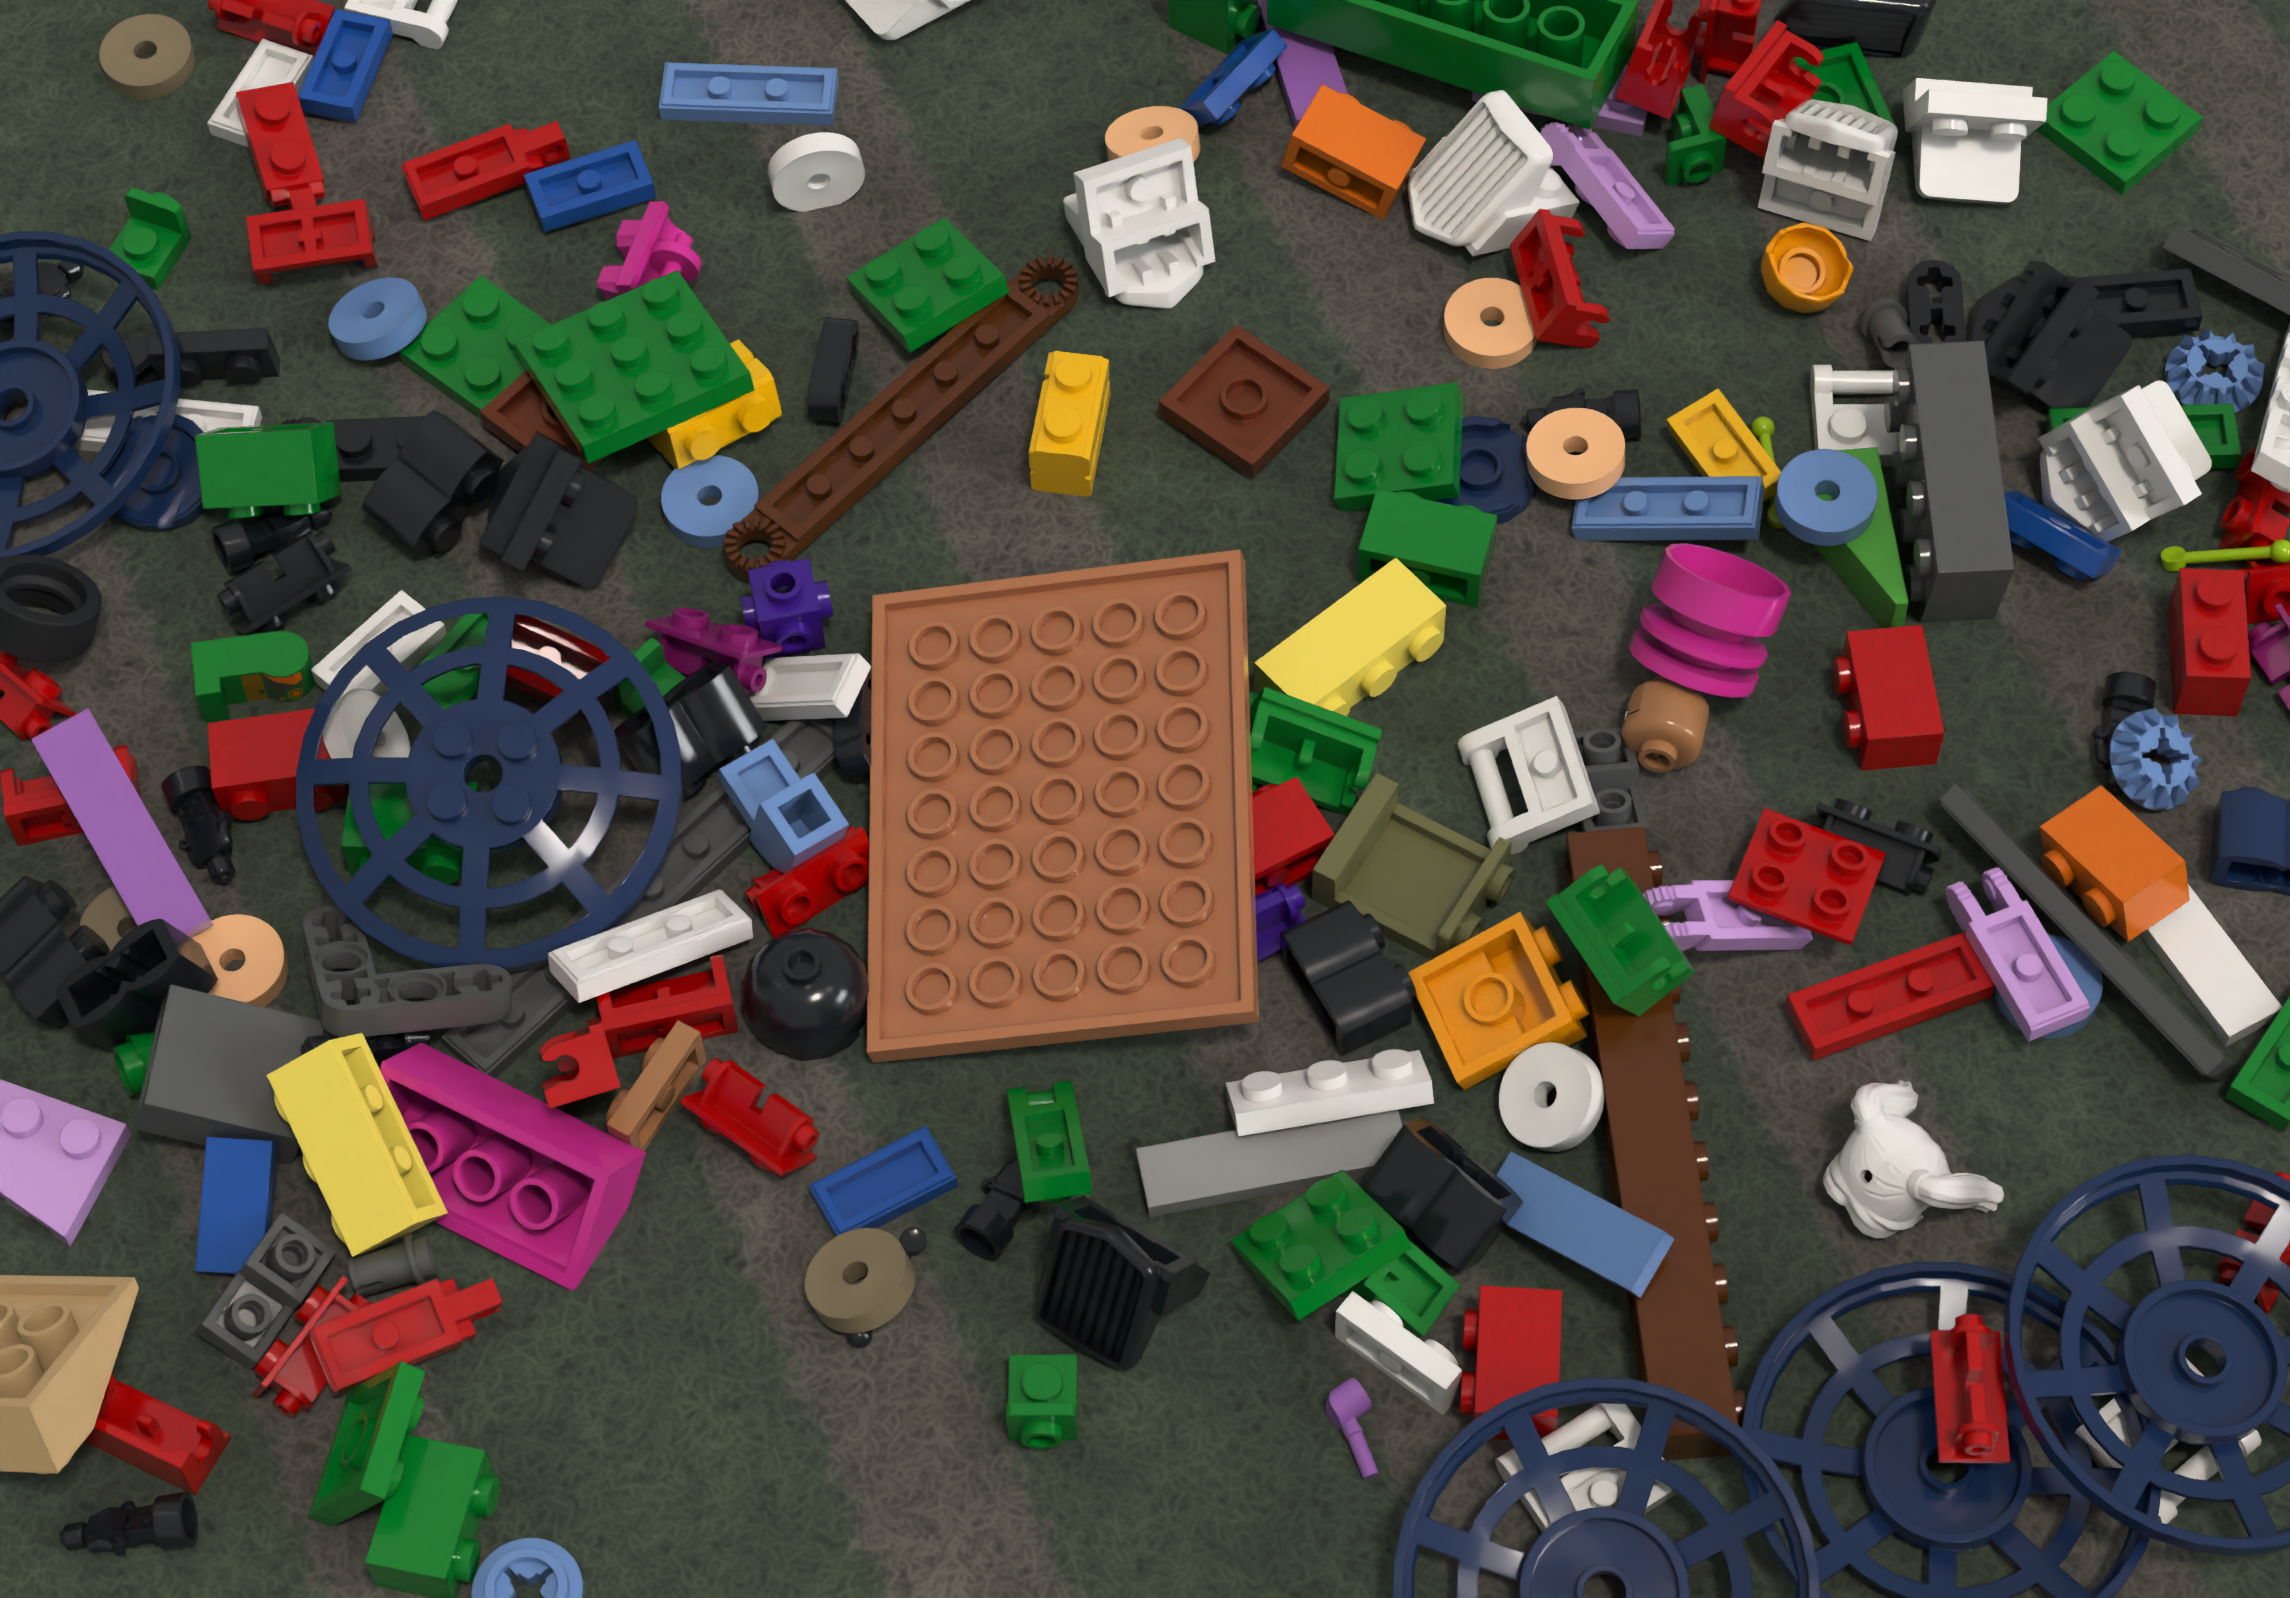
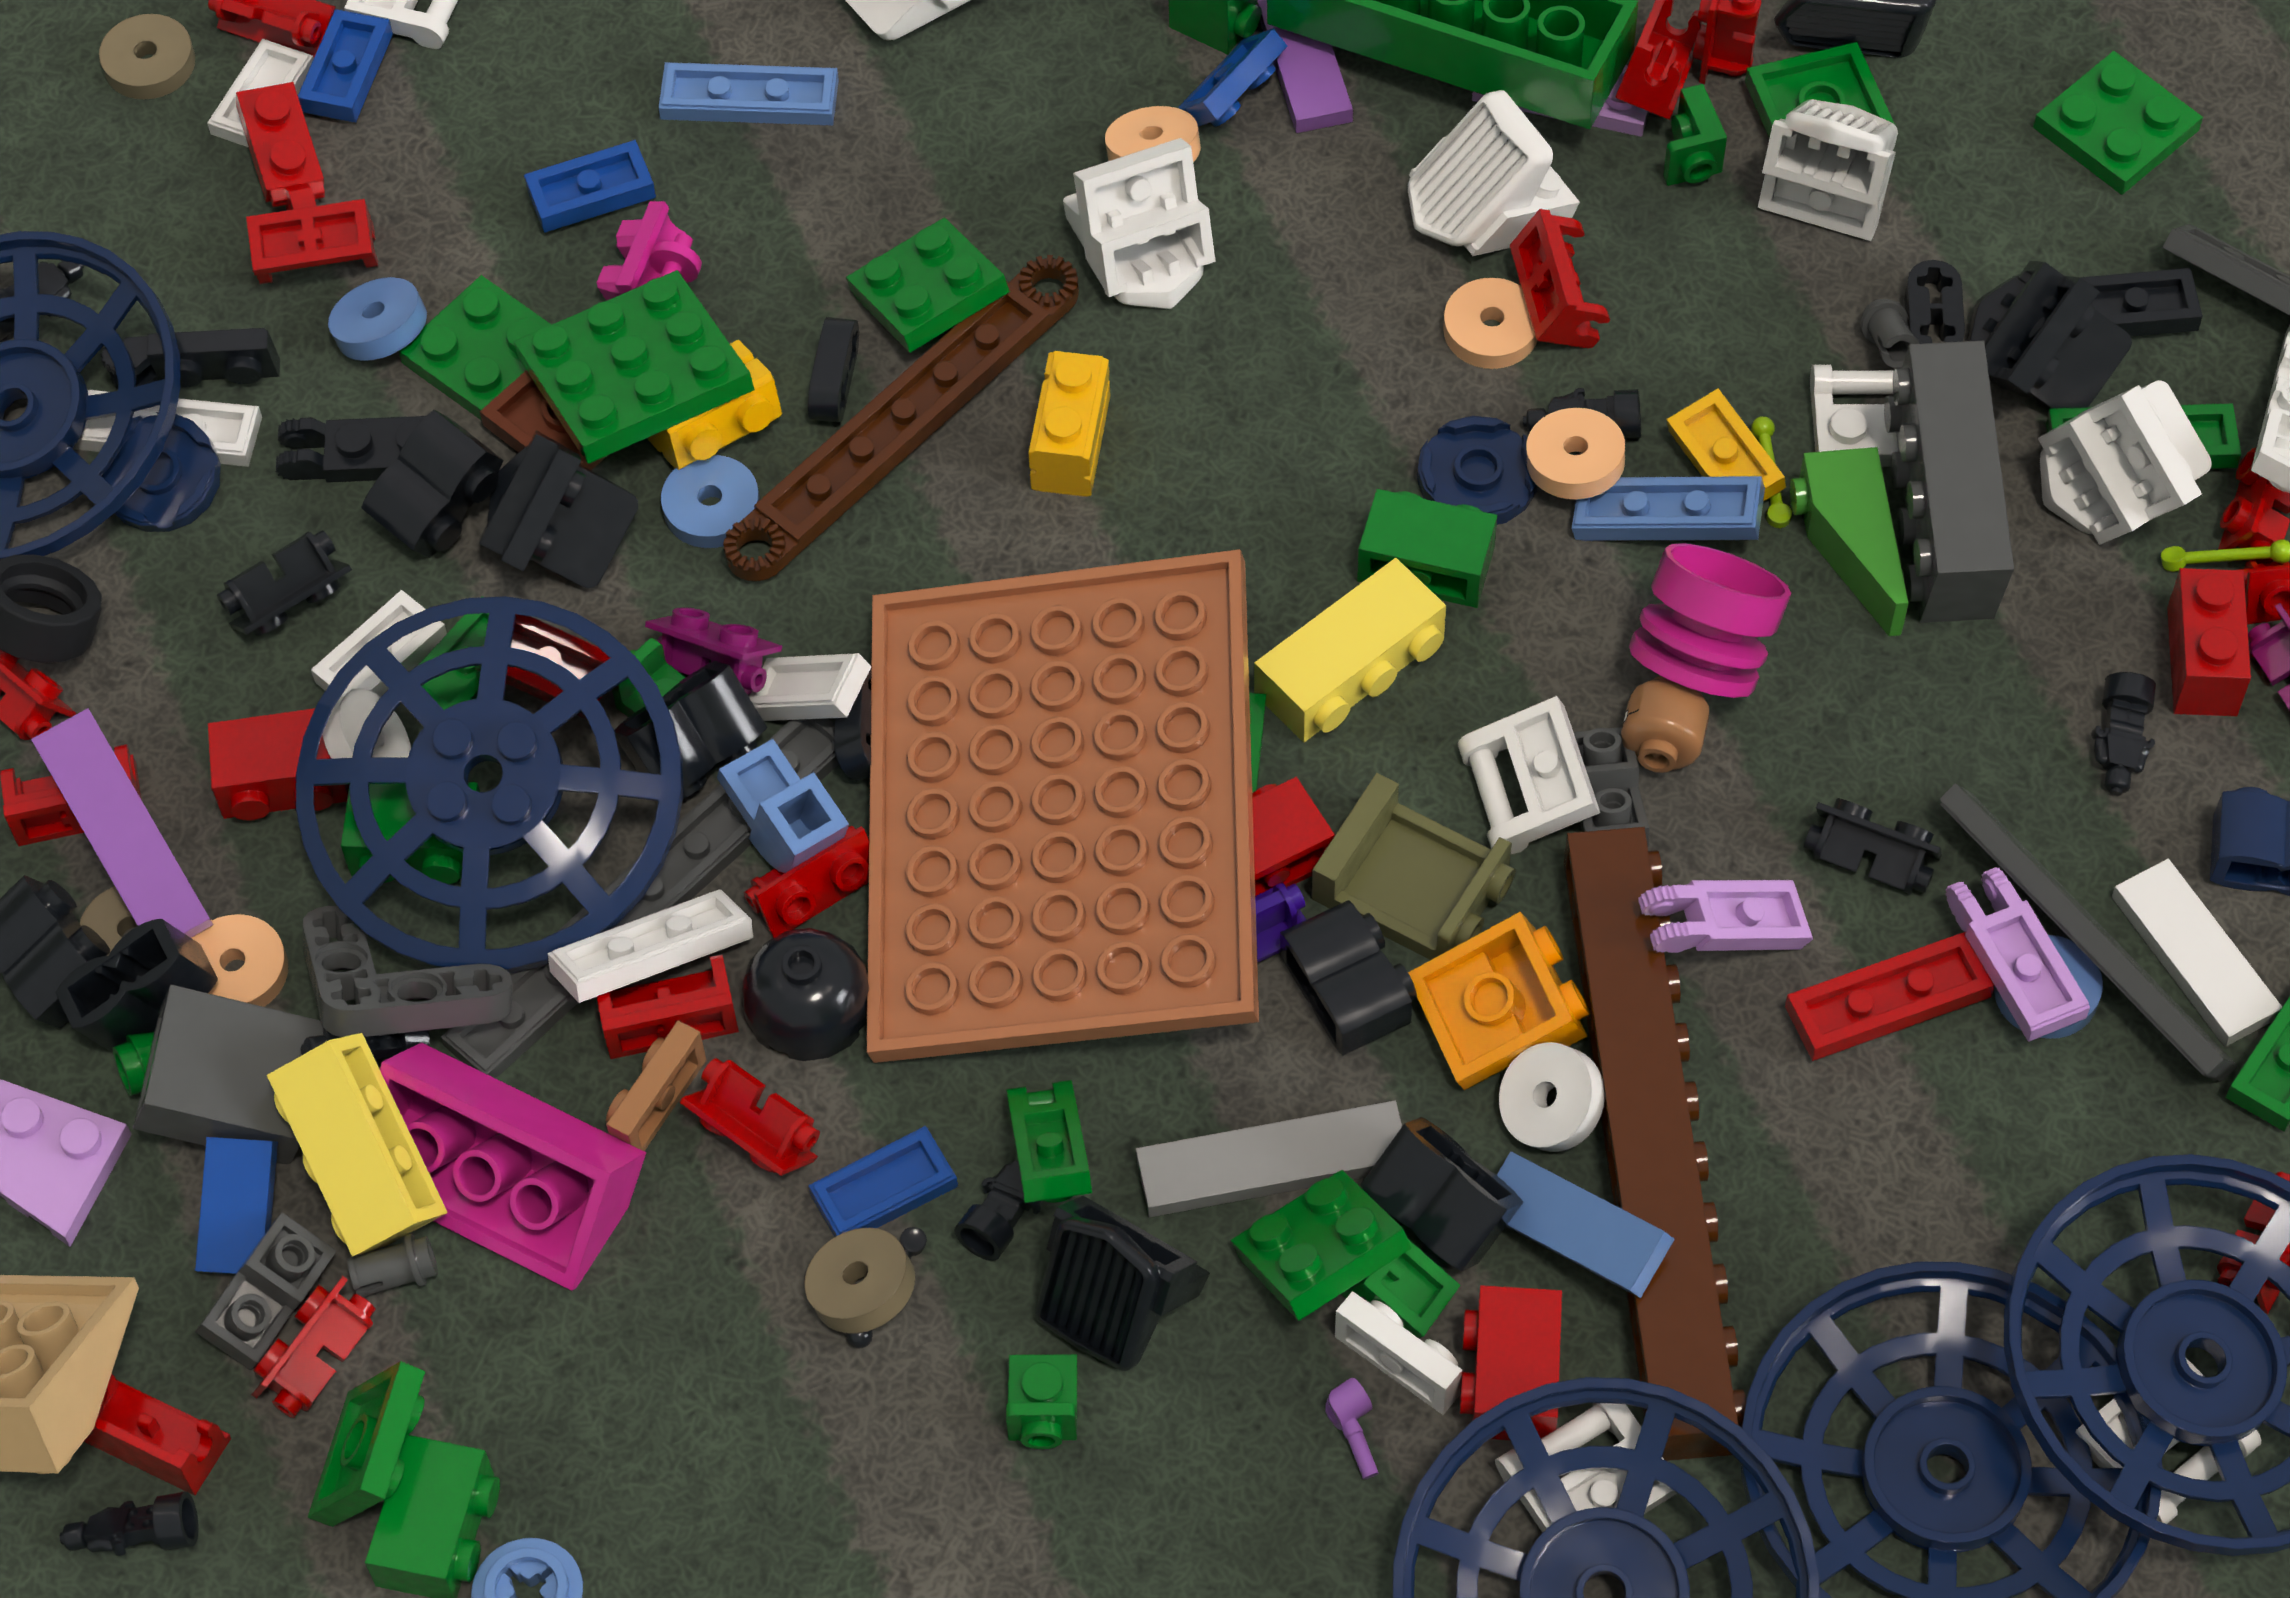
(152, 235): green bracket -> none
(207, 830): black piece -> none
(239, 544): black piece -> none
(250, 670): green leg -> none
(268, 467): green brick -> none
(399, 1329): red hinge -> none
(481, 166): red hinge -> none
(587, 1058): red hinge -> none
(787, 606): dark purple brick -> none
(816, 171): white piece -> none
(1244, 401): copper plate -> none
(1319, 746): green hinge -> none
(1329, 1092): white plate -> none
(1353, 151): orange brick -> none
(1399, 444): green plate -> none
(1608, 187): lavender hinge -> none
(1620, 938): green hinge -> none
(1766, 89): red hinge -> none
(1805, 268): light orange hair -> none
(1807, 876): red hinge -> none
(1821, 520): medium blue piece -> none
(1889, 698): red brick -> none
(1904, 1165): white hair -> none
(1969, 138): white piece -> none
(1969, 1393): red hinge -> none
(2074, 548): blue plate -> none
(2114, 864): orange brick -> none
(2146, 780): medium blue gear -> none
(2188, 361): medium blue gear -> none

